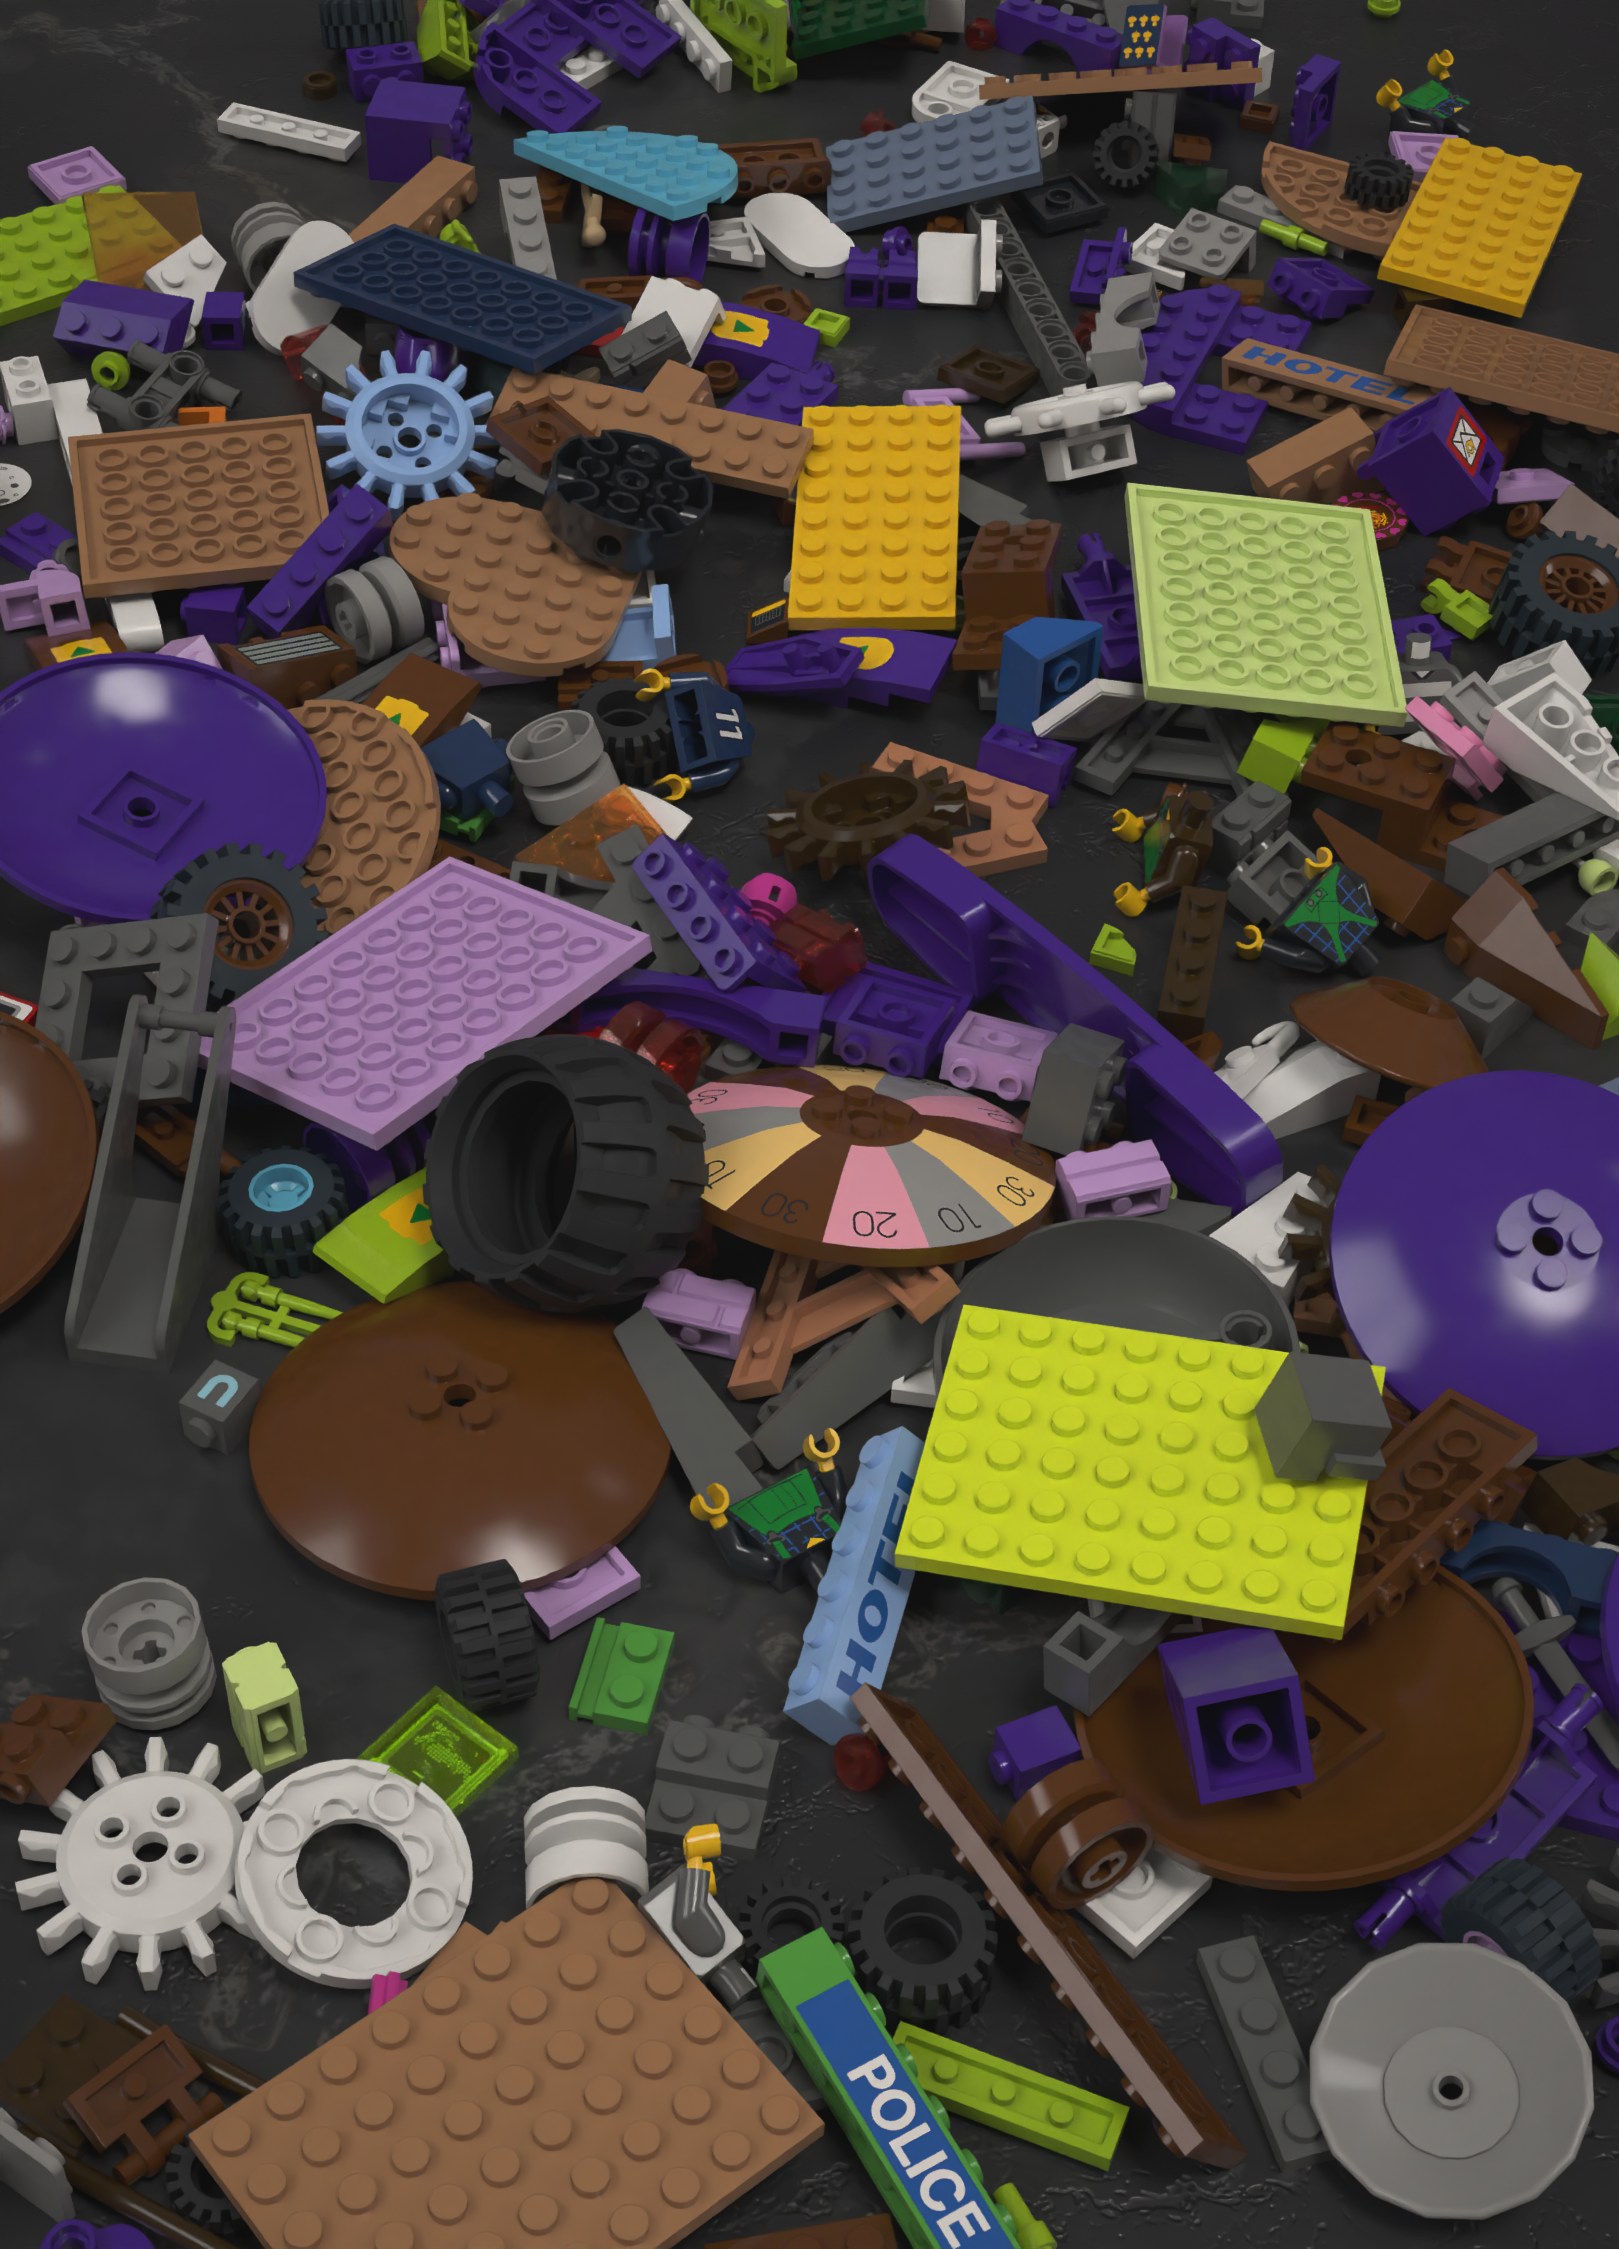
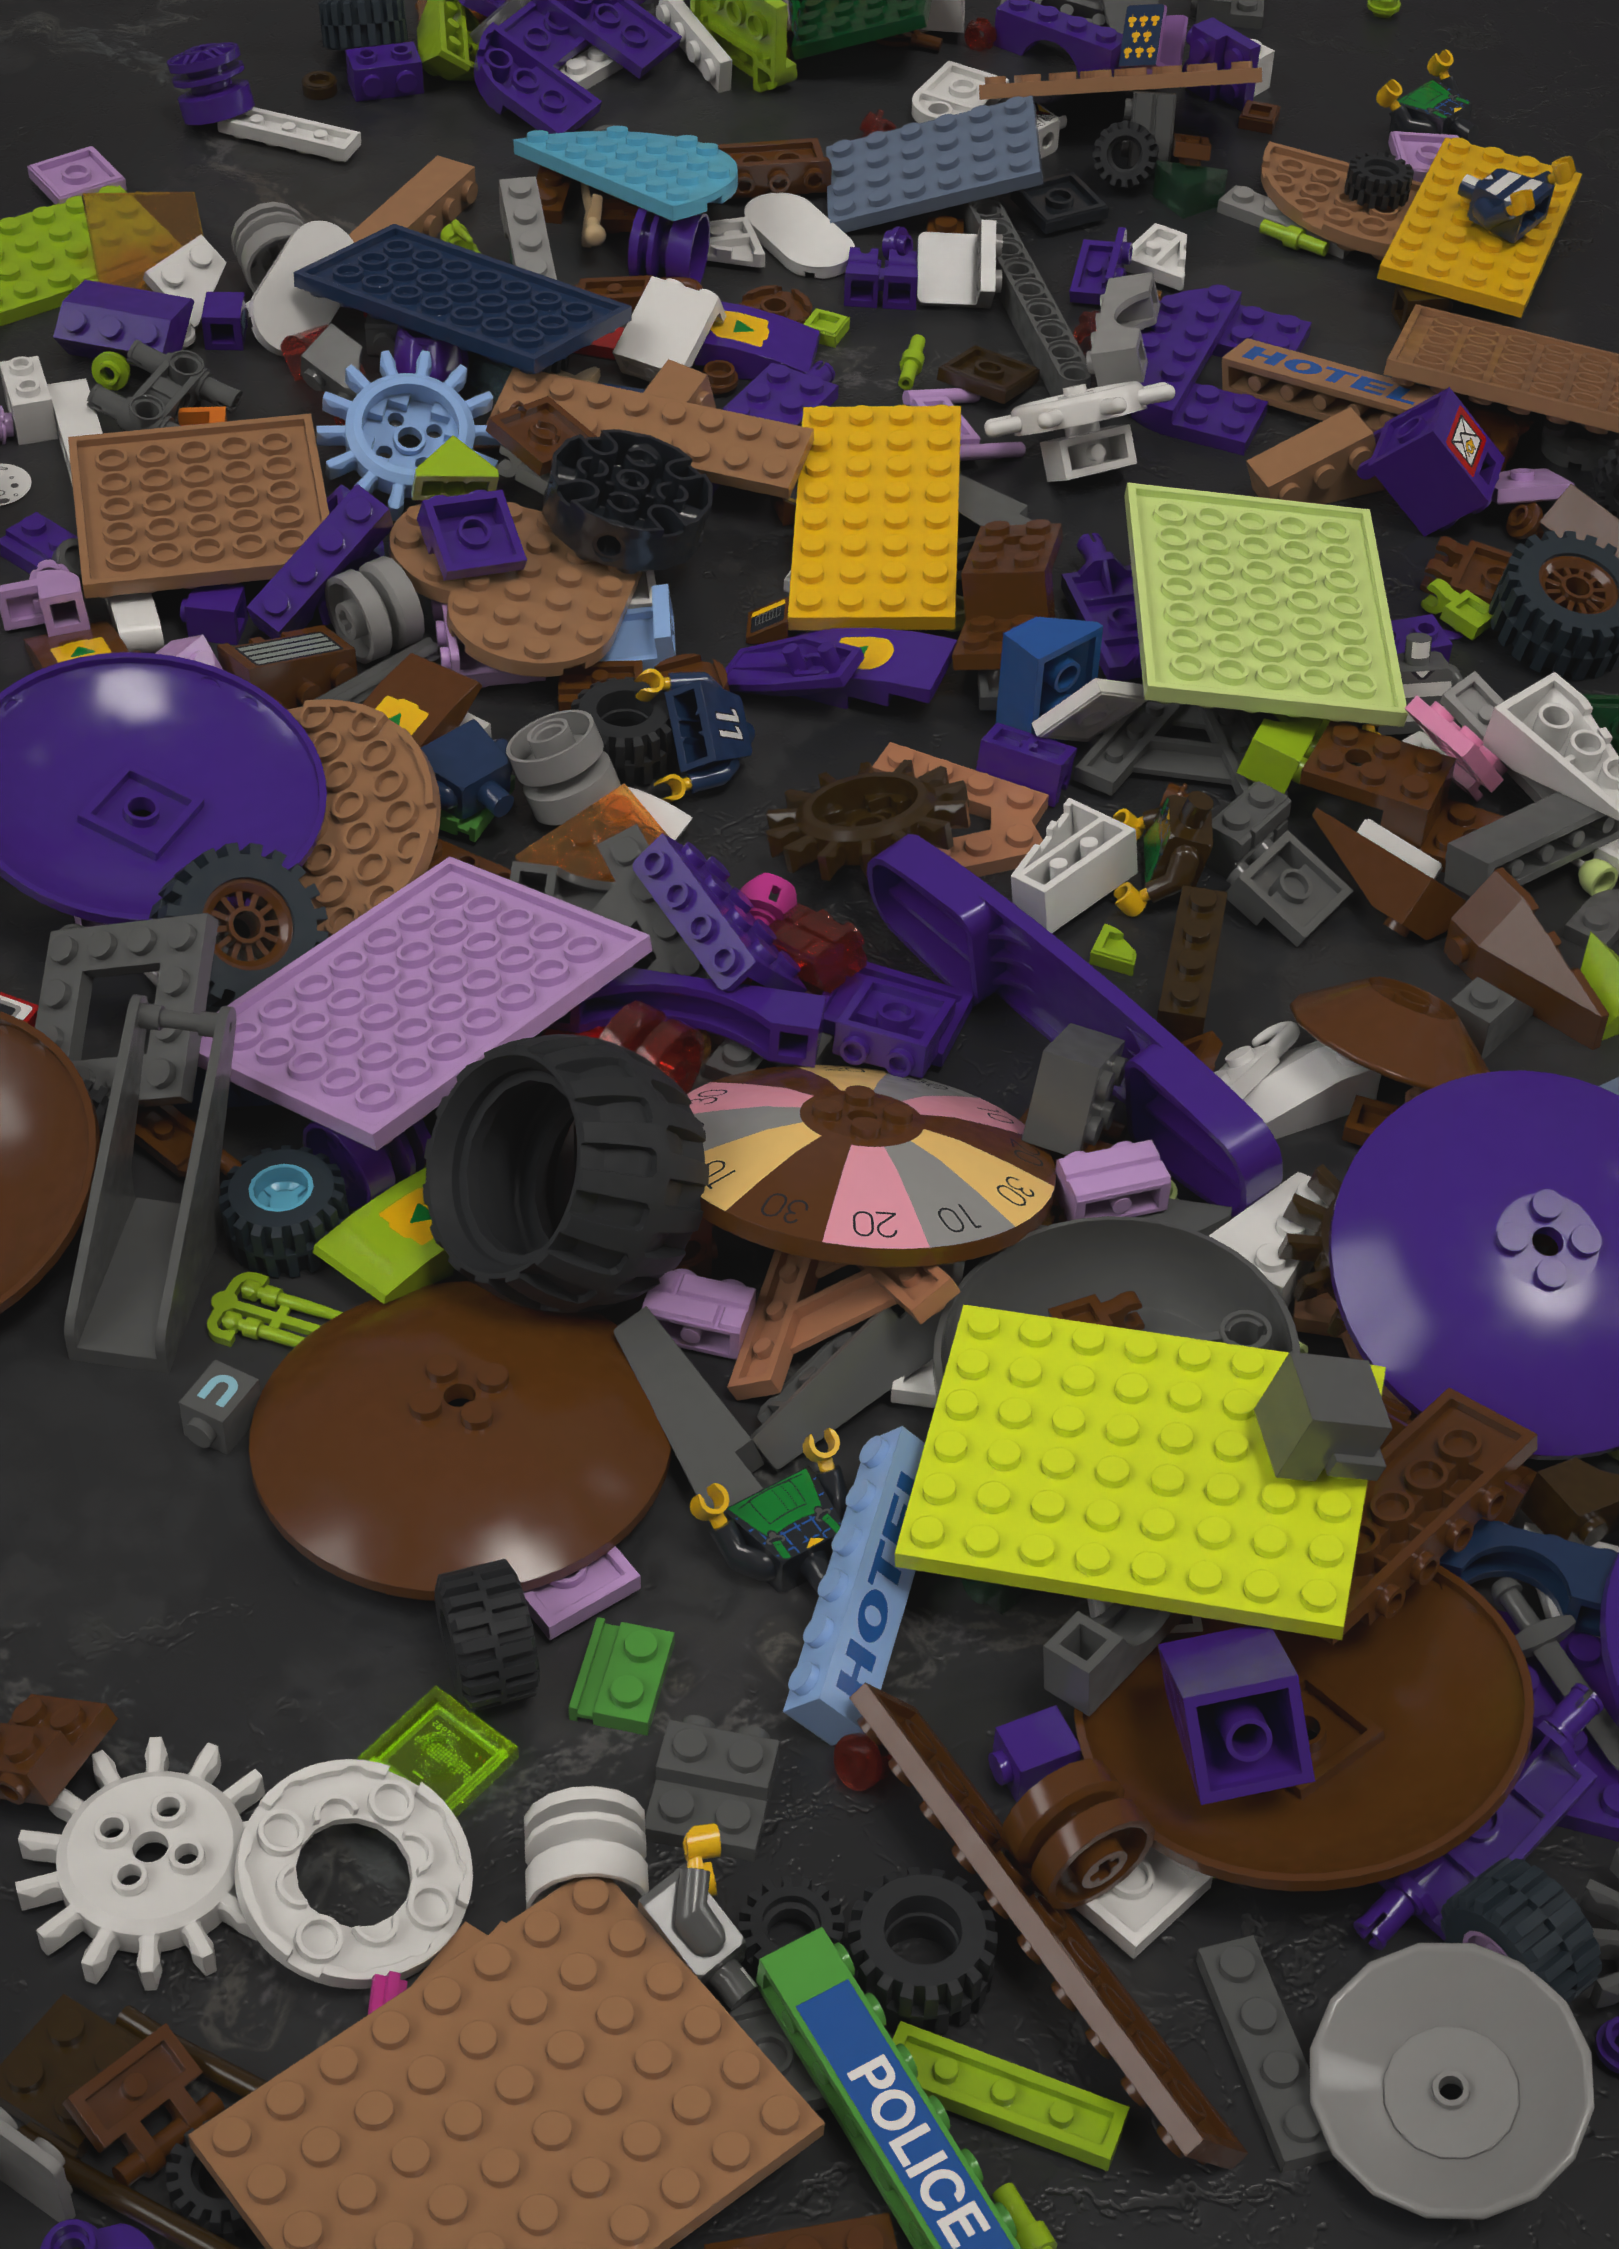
(149, 1653): light grey wheel -> none
(209, 73): none -> dark purple wheel
(264, 1707): yellowish green brick -> none
(405, 120): dark purple container -> none
(452, 472): none -> lime slope
(471, 534): none -> dark purple plate
(643, 351): dark grey brick -> none
(912, 362): none -> lime bar
(995, 1056): lavender plate -> none
(1074, 865): none -> white wedge
(1108, 1313): none -> reddish brown plate
(1210, 245): light grey bracket -> none
(1251, 290): clear orange plate -> none
(1313, 100): dark purple plate -> none
(1317, 287): dark purple plate -> none
(1322, 923): black torso -> none
(1387, 516): reddish brown tile -> none
(1400, 848): none -> white tile
(1513, 202): none -> dark blue torso
(1525, 671): white slope -> none

